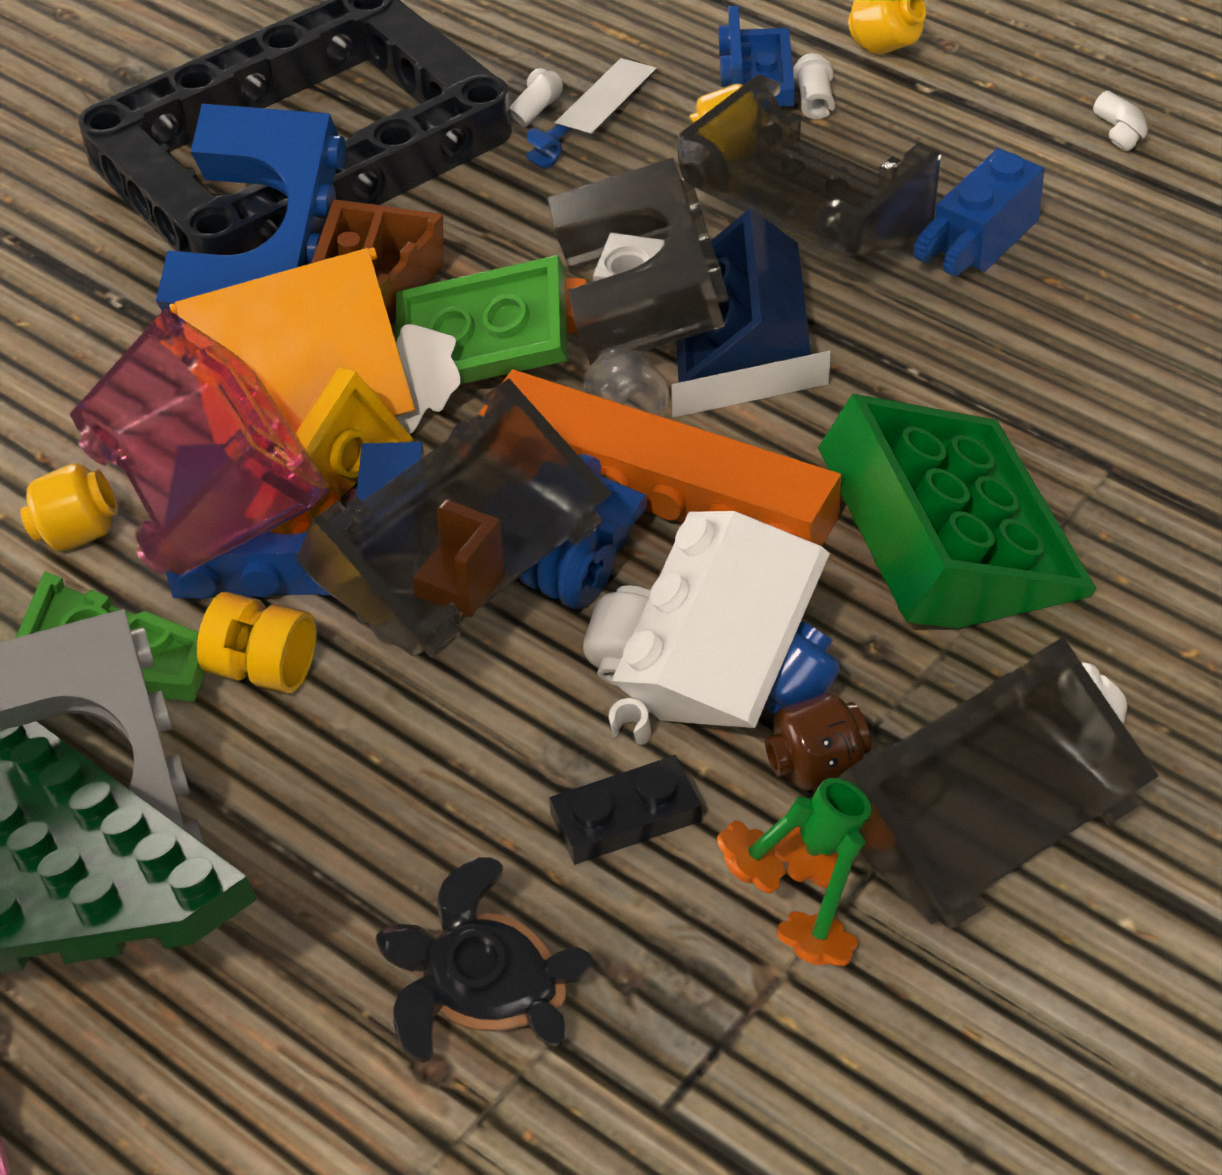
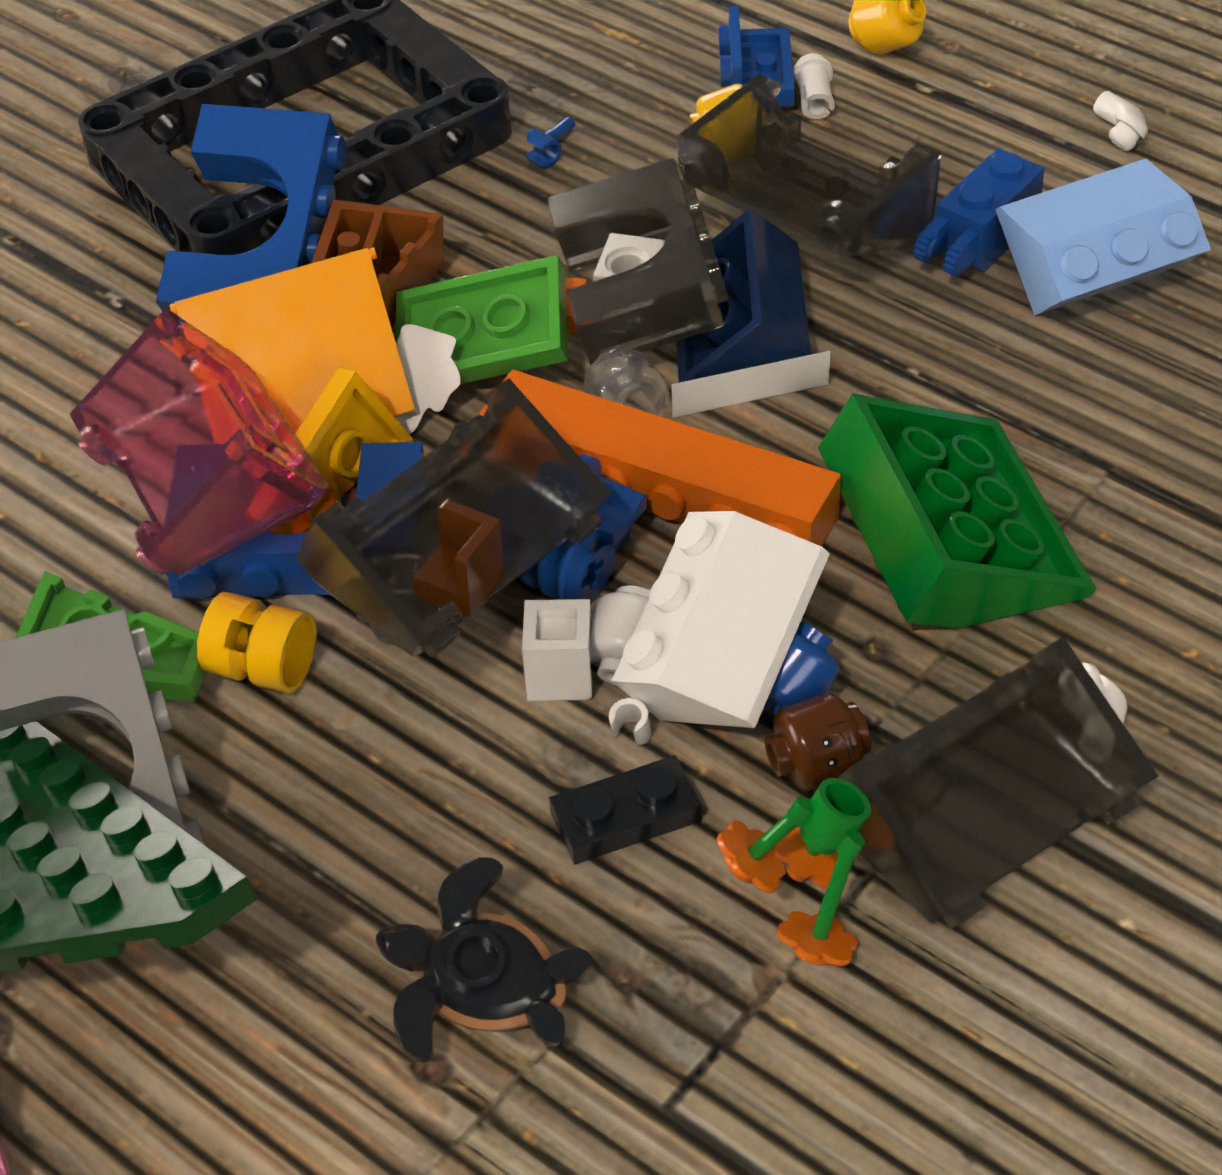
(69, 507): yellow head -> none
(542, 90): white arm -> none
(557, 649): none -> white panel
(605, 95): white sticker -> none
(1100, 234): none -> light blue slope

